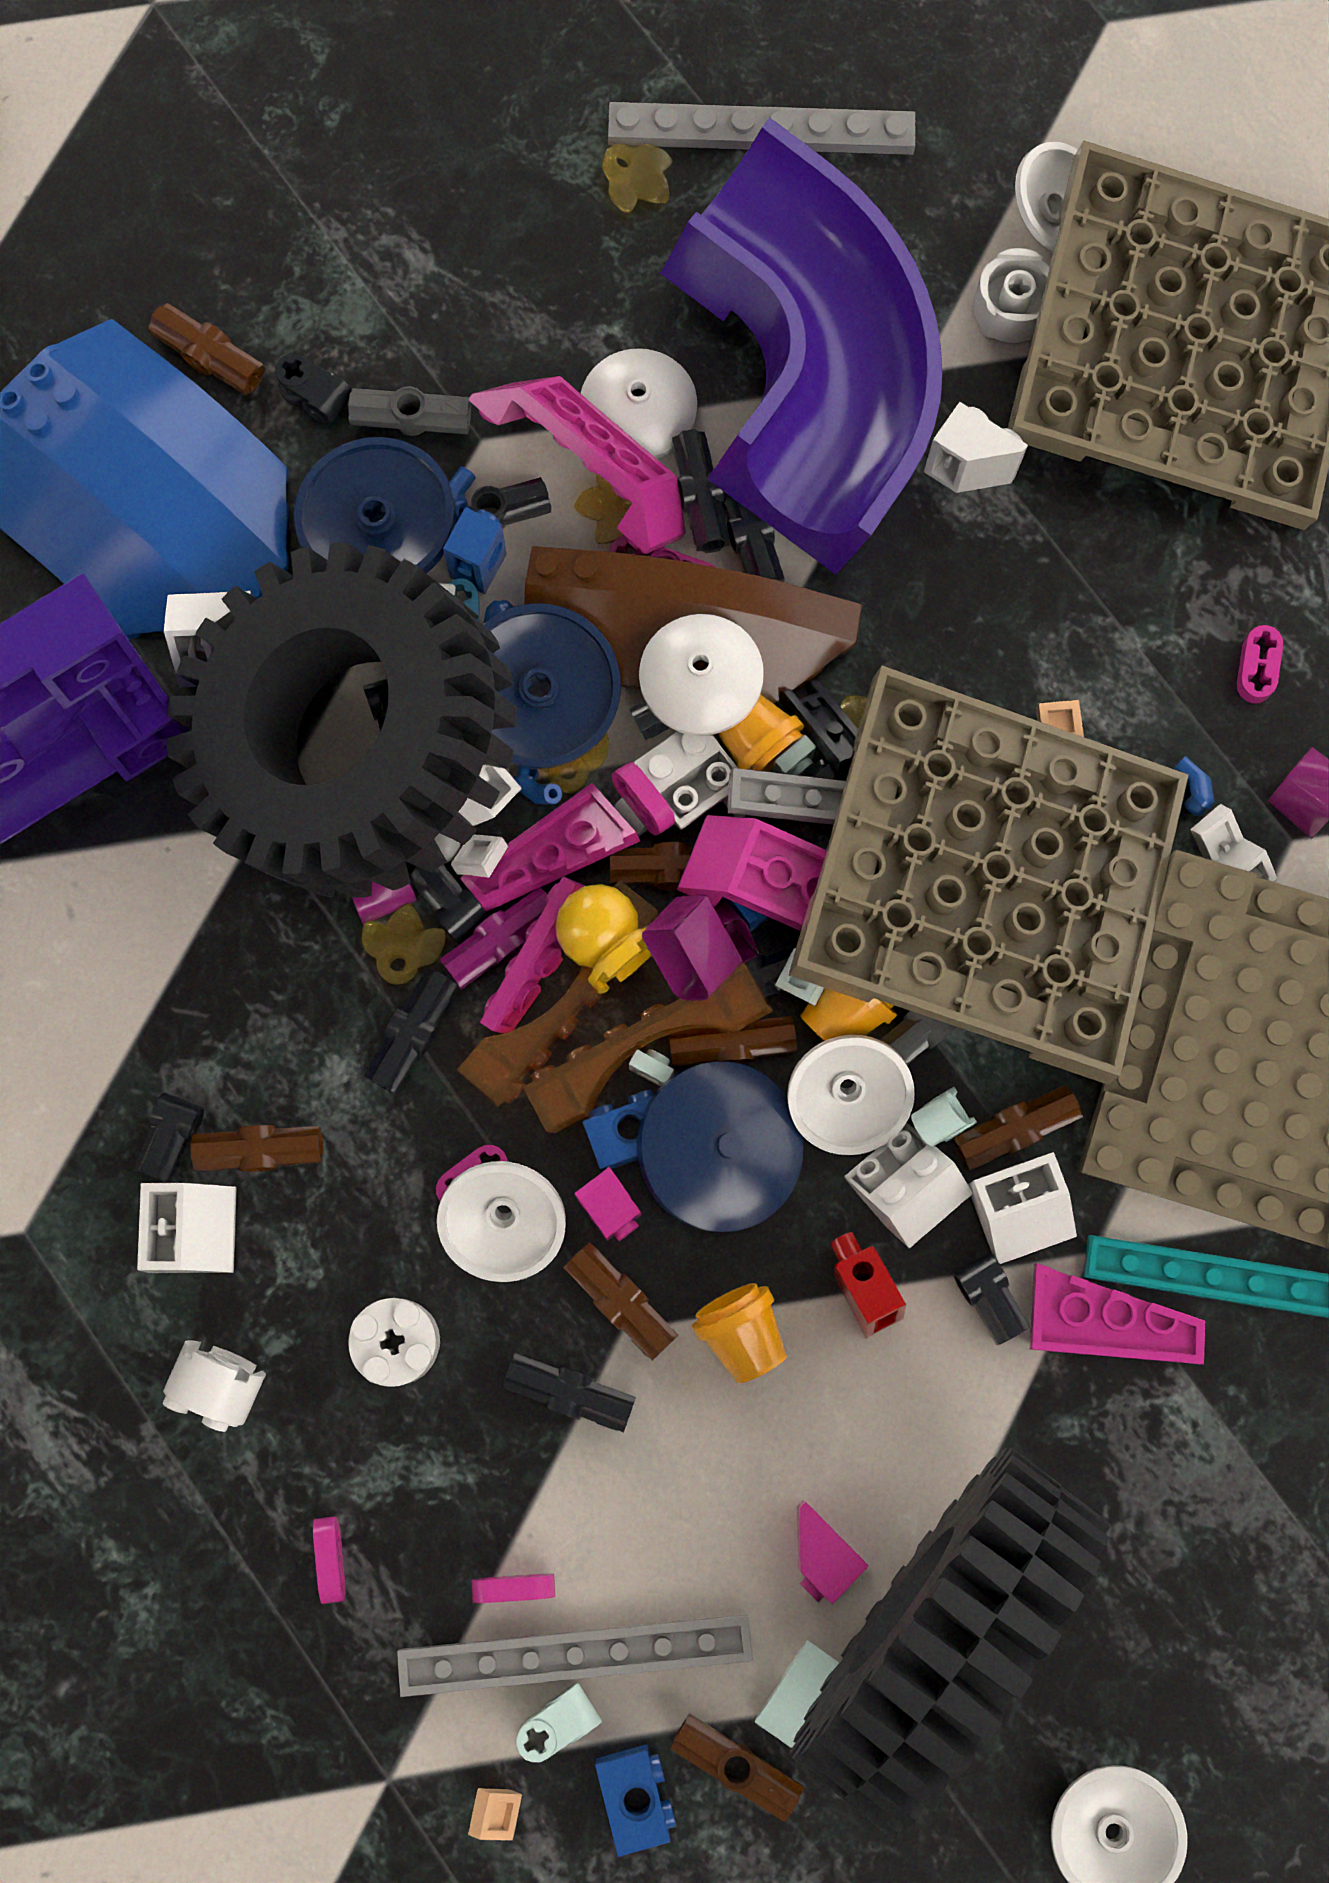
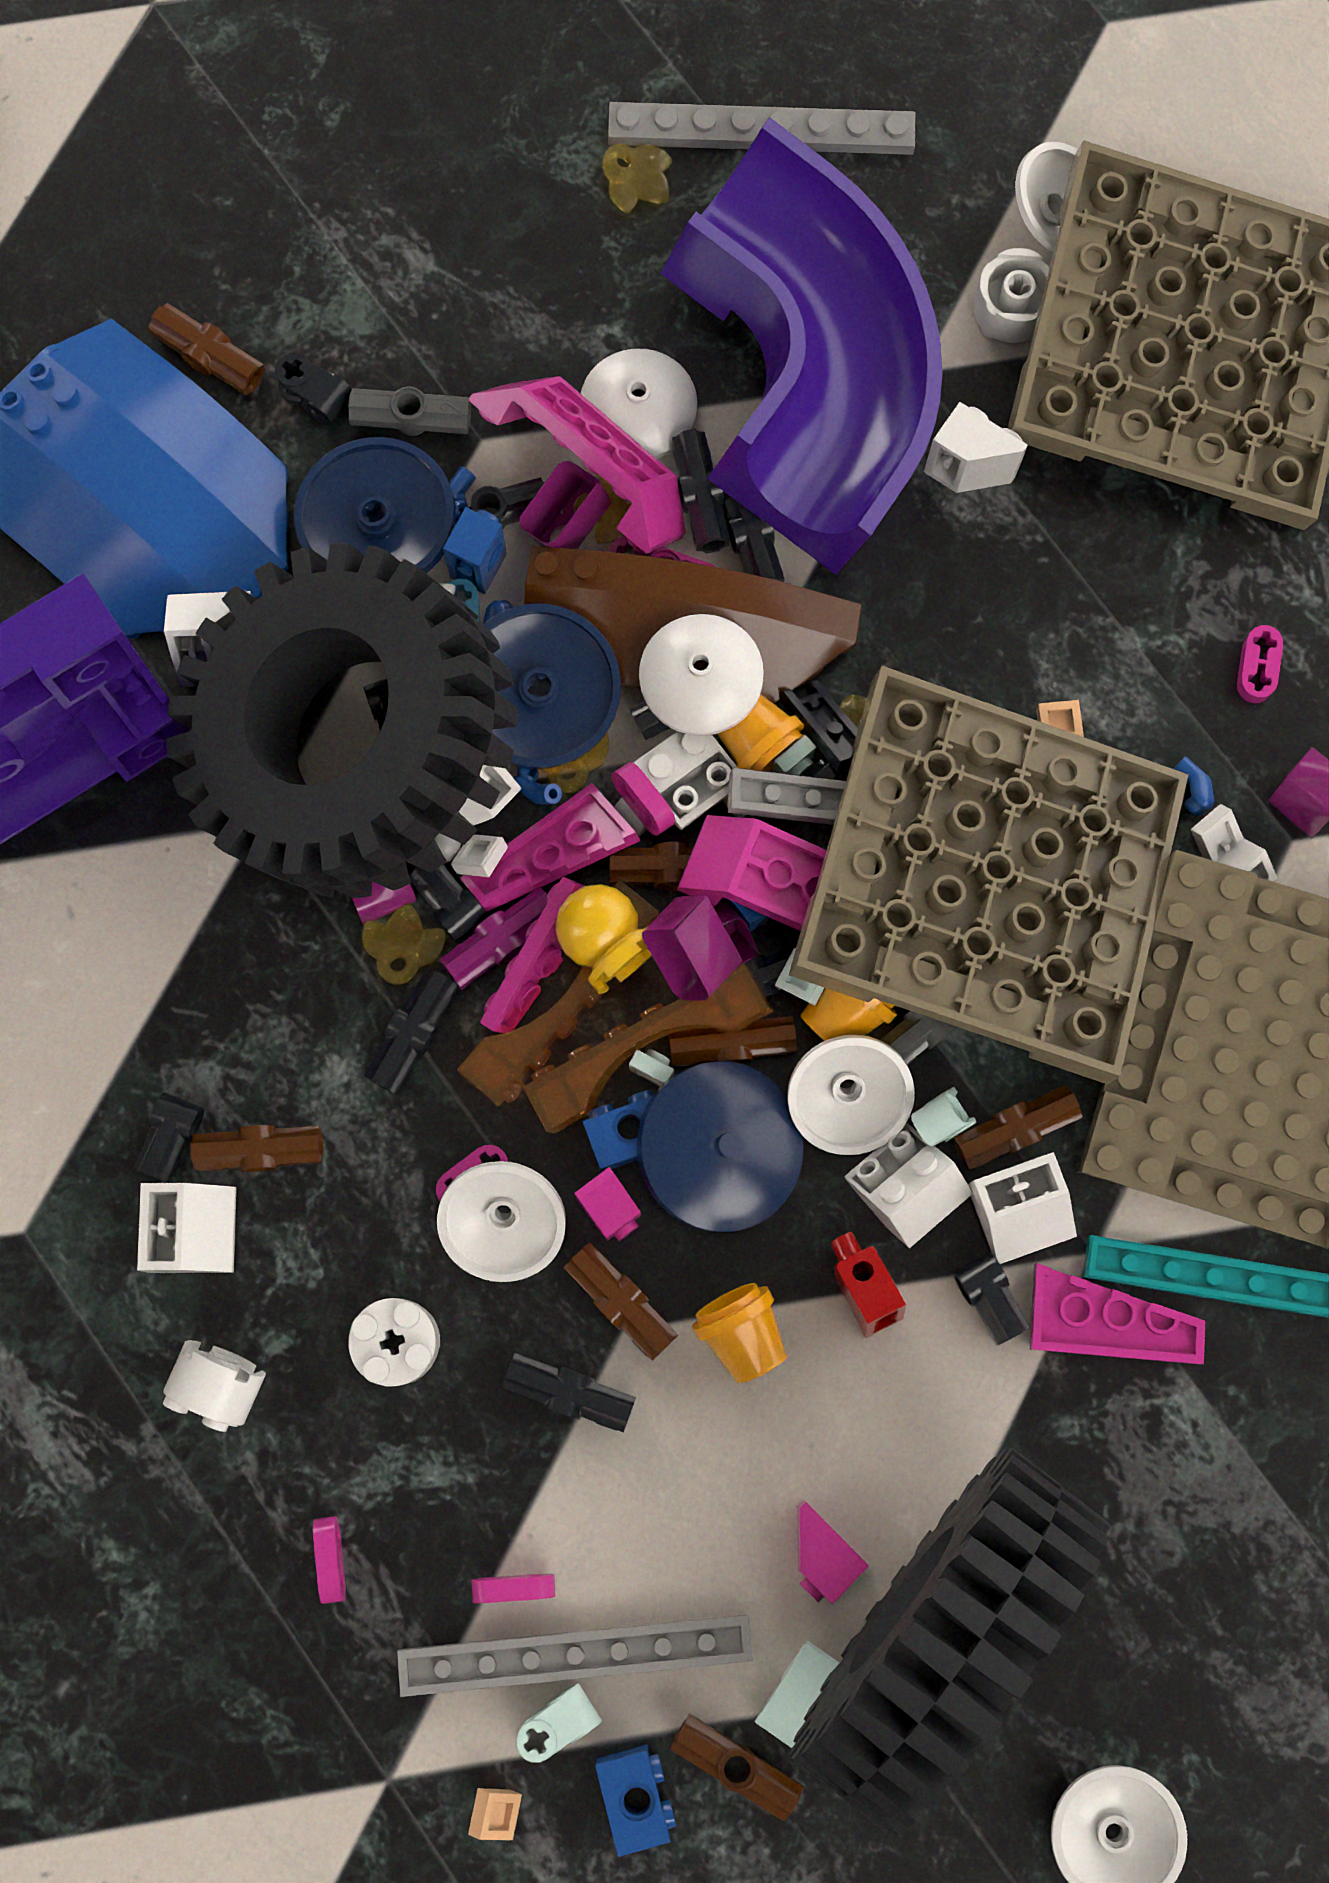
(558, 494): none -> magenta piece

